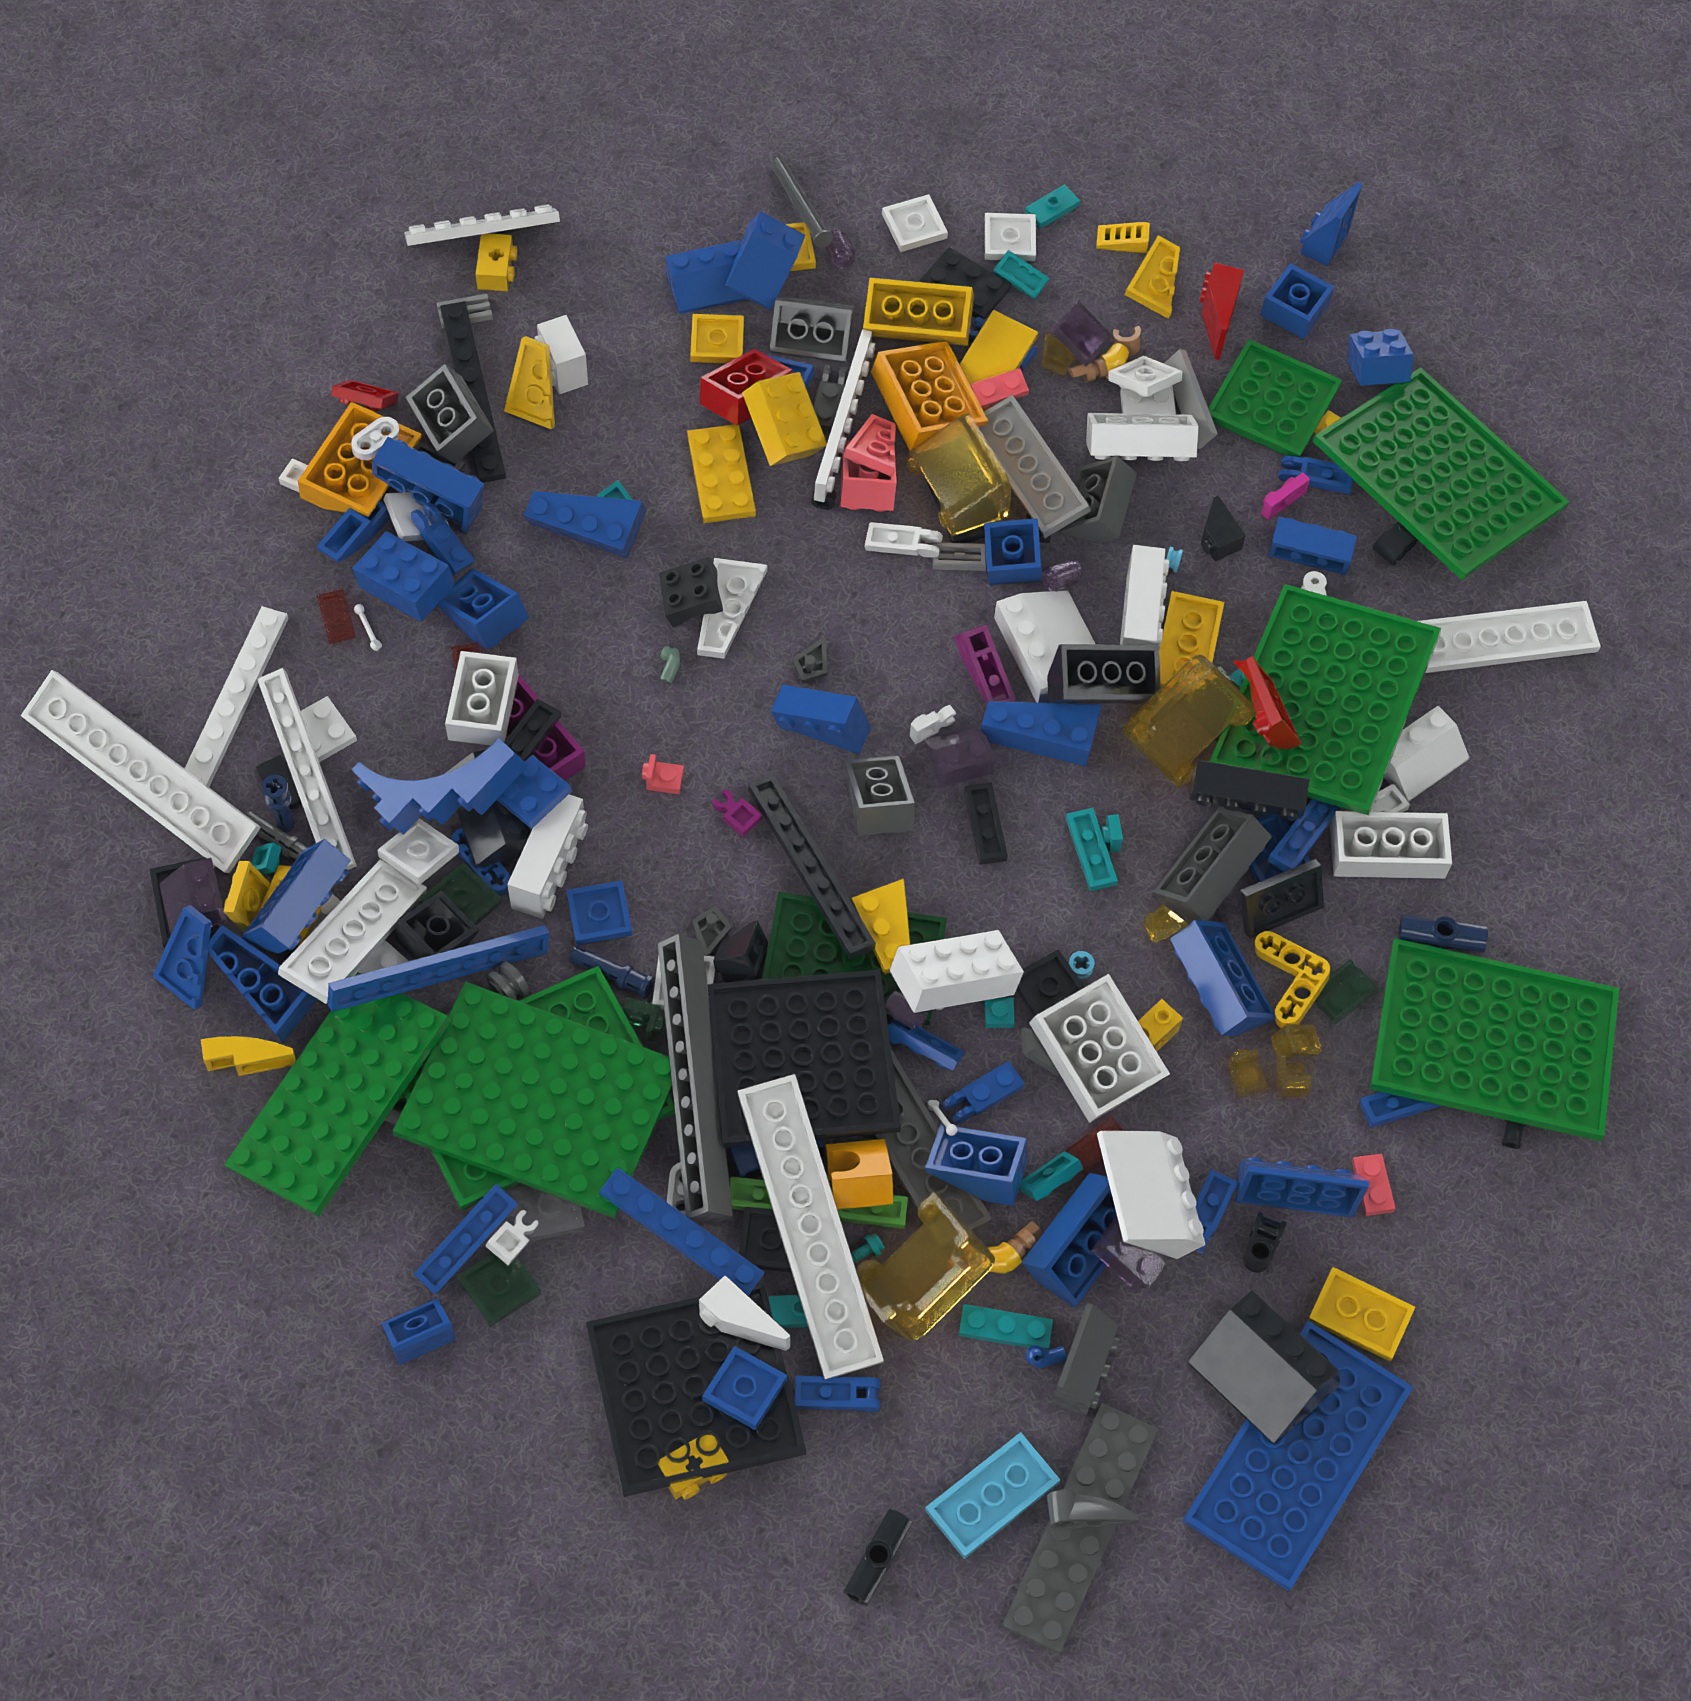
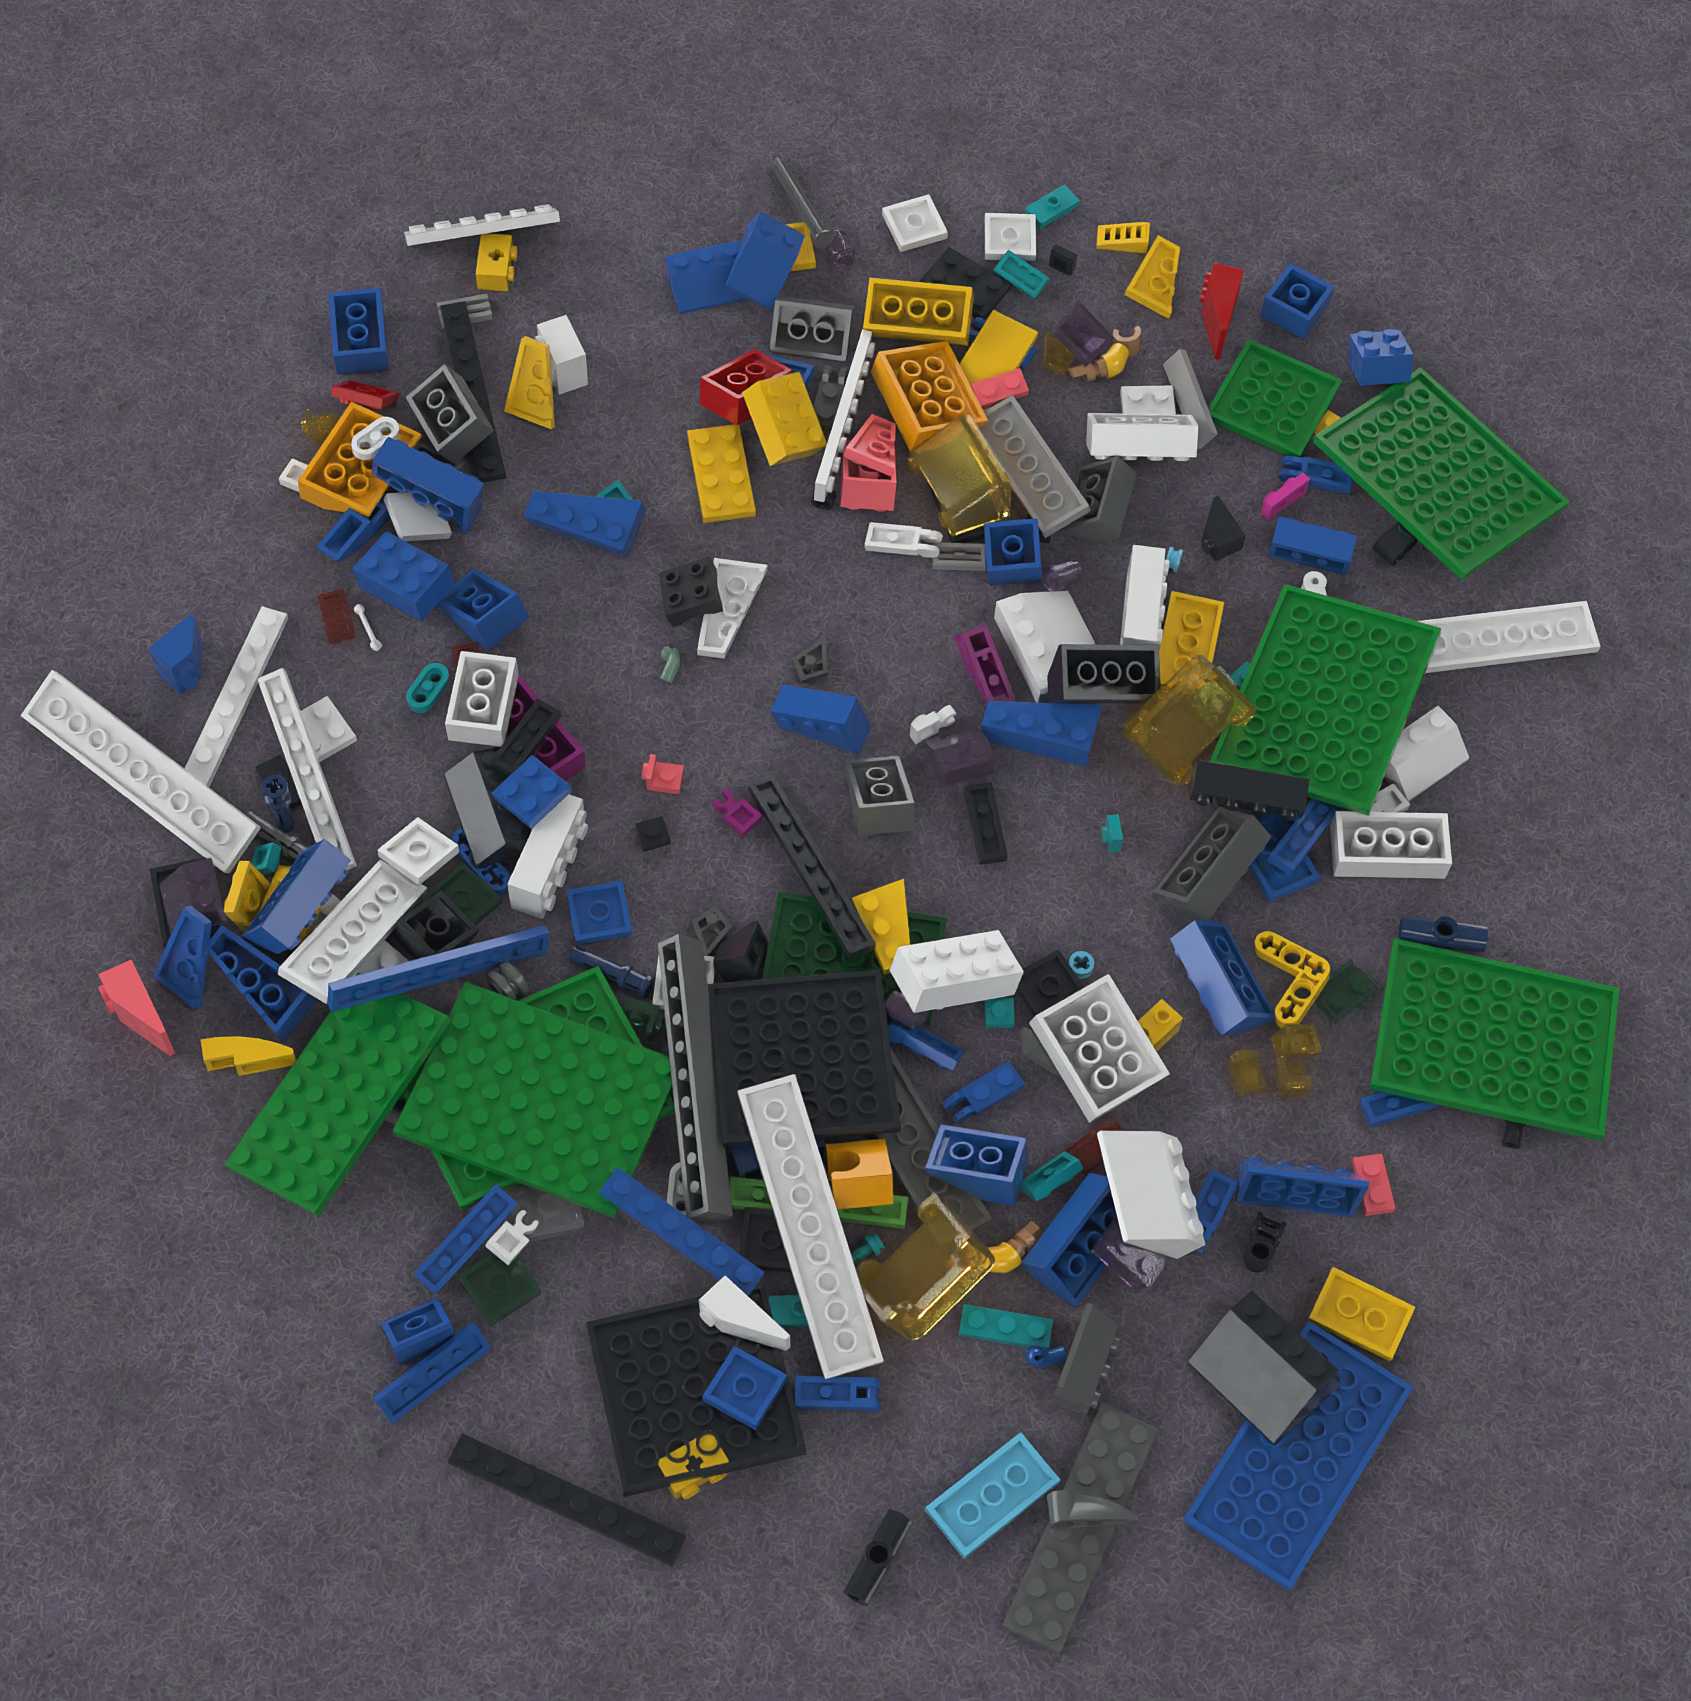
(127, 997): none -> coral slope
(179, 656): none -> blue slope
(318, 426): none -> clear yellow bracket
(358, 331): none -> blue brick
(426, 689): none -> teal plate
(432, 1372): none -> blue plate
(442, 539): blue hinge -> none
(472, 786): arch -> none
(567, 1499): none -> black plate
(653, 833): none -> black plate
(716, 338): yellow plate -> none
(933, 1105): white hinge -> none
(1063, 260): none -> black tile
(1091, 849): teal plate -> none
(1145, 376): white plate -> none
(1163, 923): clear yellow piece -> none
(1270, 711): red slope -> none
(1282, 898): black plate -> none
(1331, 226): blue slope -> none

